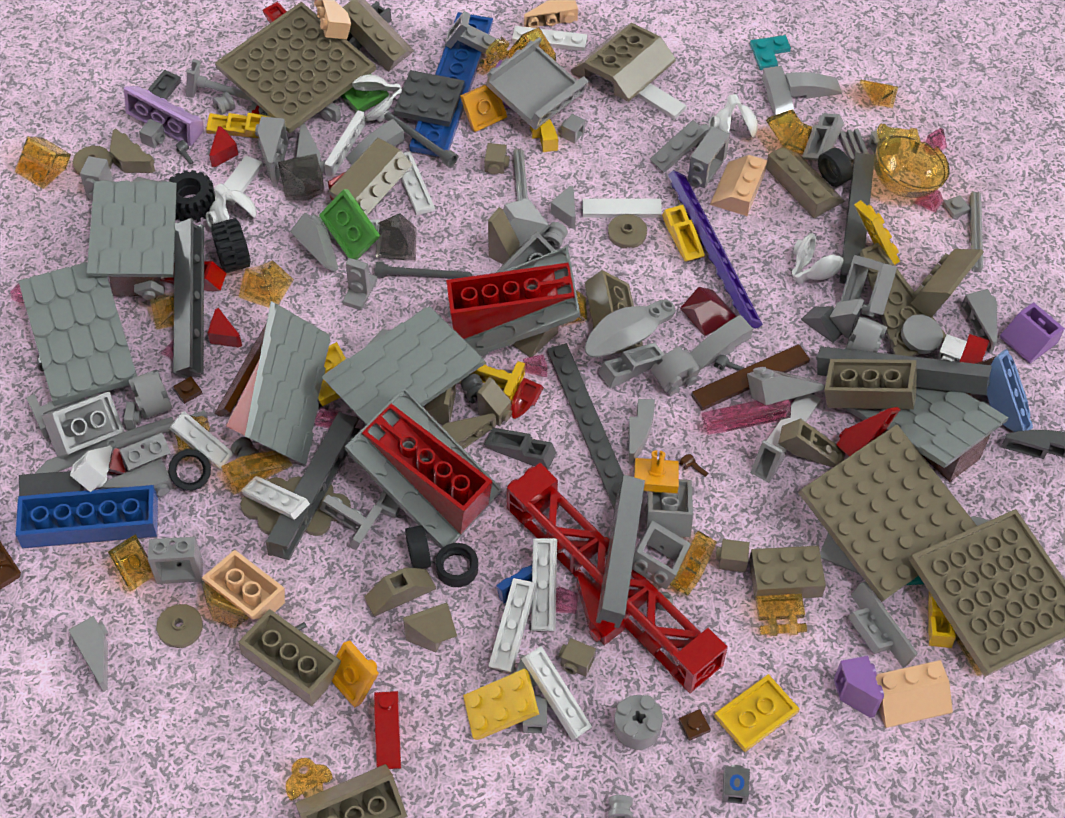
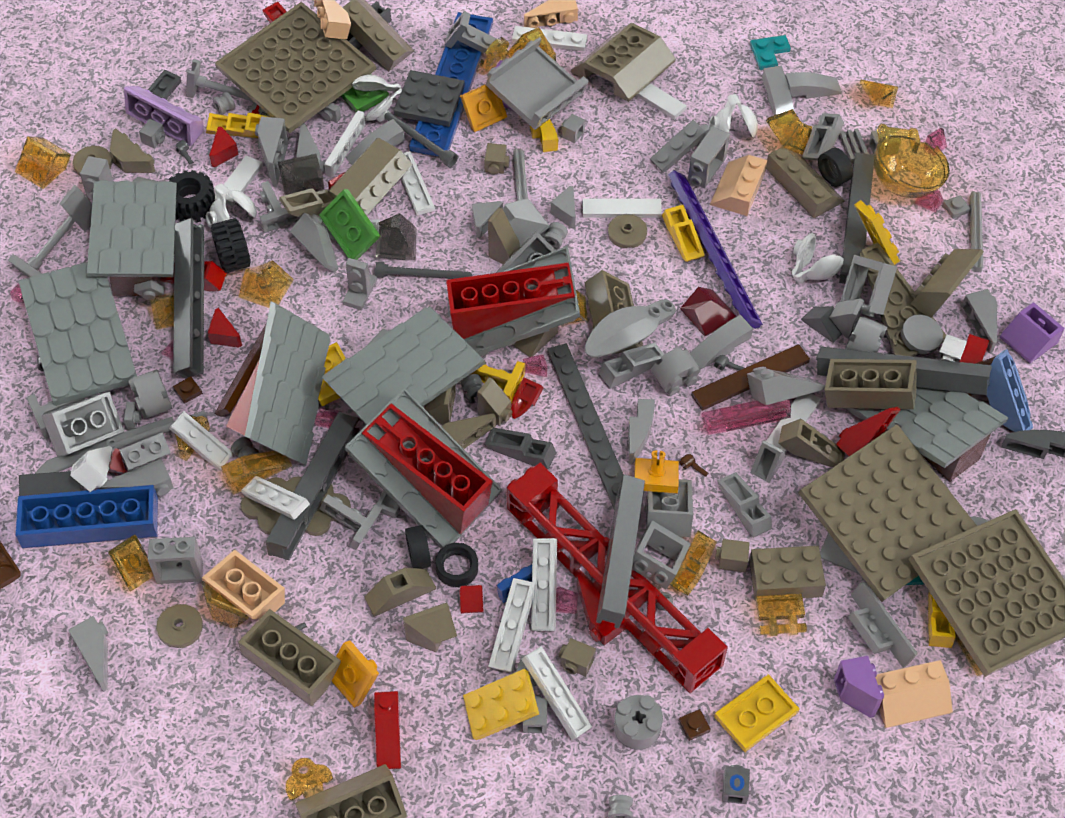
(79, 211): none -> light grey piece
(189, 453): black tyre -> none
(277, 216): none -> light grey bracket
(306, 202): none -> dark tan slope
(471, 599): none -> red slope
(481, 214): none -> light grey slope
(745, 504): none -> light grey slope

